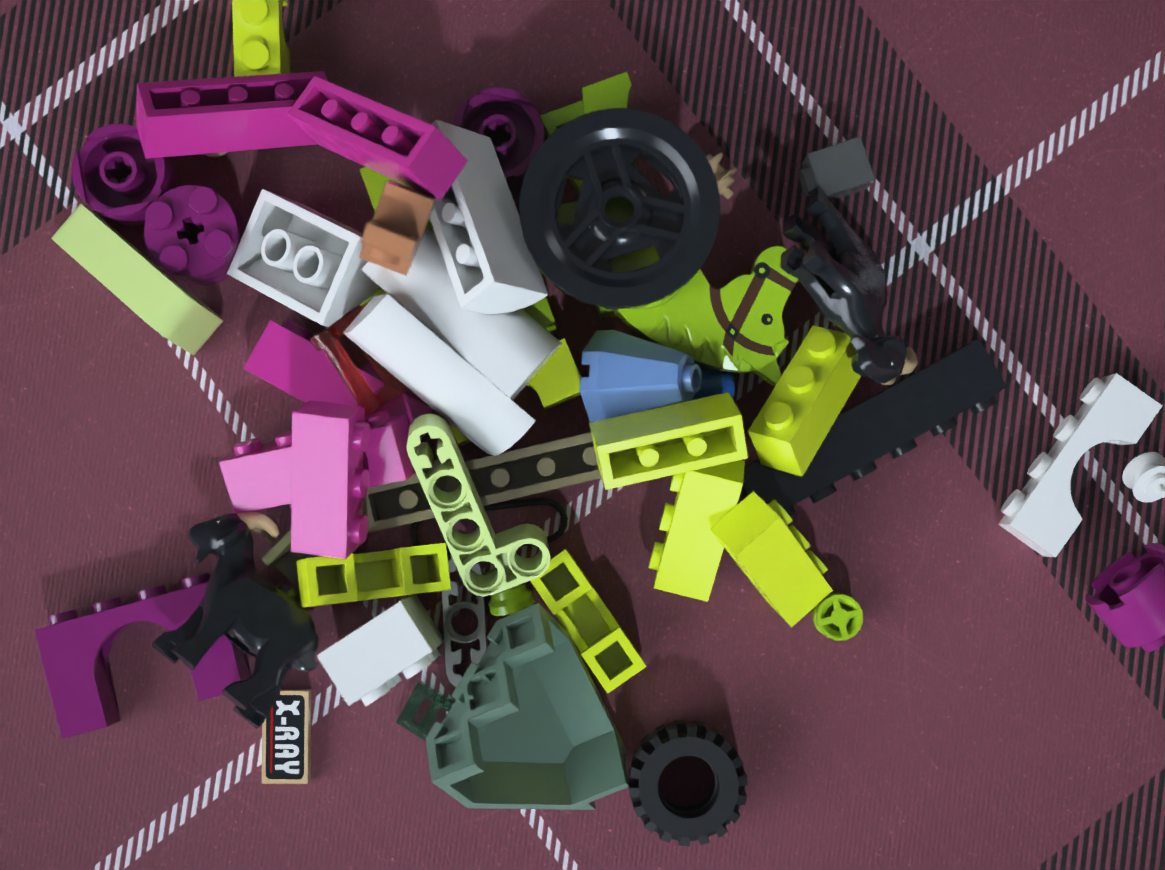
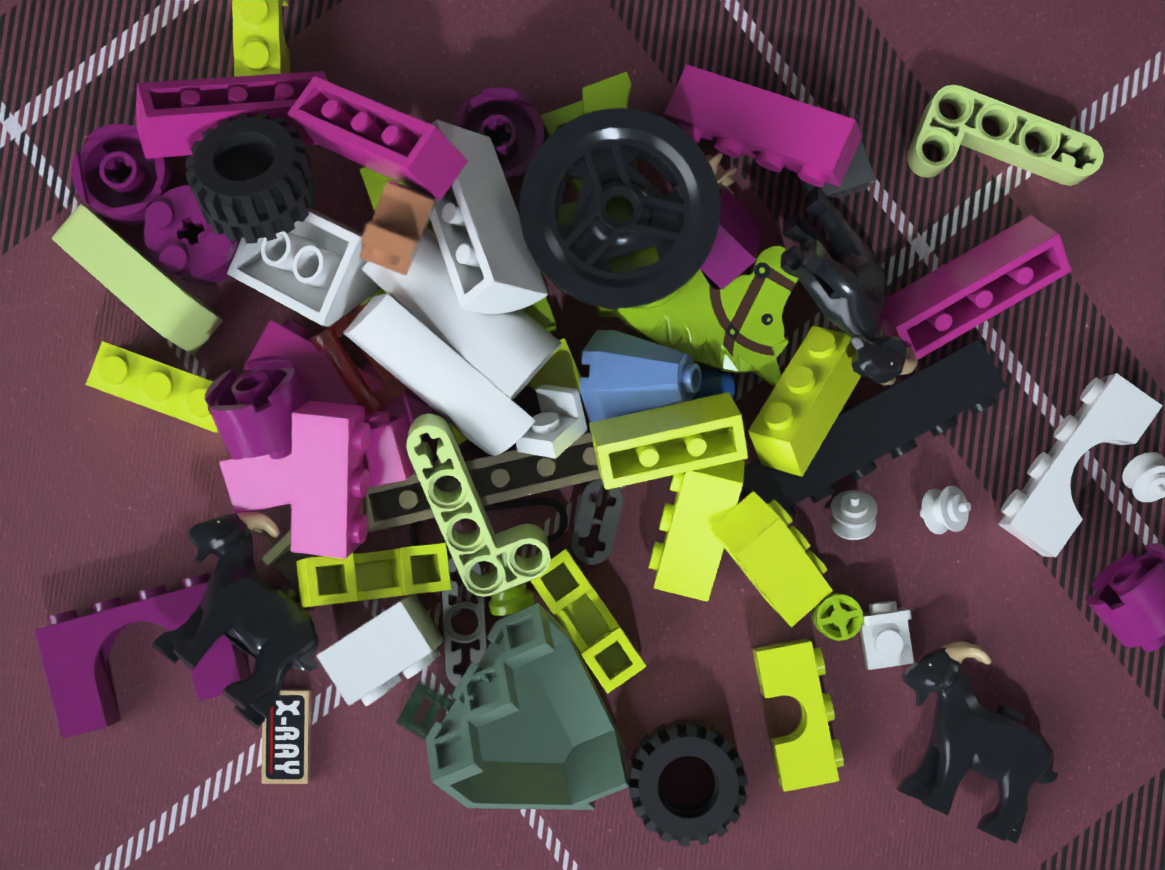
(151, 385): none -> neon yellow arch
(245, 150): none -> black tyre
(257, 407): none -> magenta brick
(557, 424): none -> white bracket
(608, 523): none -> dark grey beam
(735, 241): none -> magenta brick
(764, 126): none -> dark pink brick
(808, 753): none -> neon yellow arch
(853, 515): none -> white wheel
(886, 636): none -> white bracket
(945, 510): none -> white wheel
(975, 286): none -> dark pink brick
(975, 740): none -> black animal
(1010, 143): none -> yellowish green beam

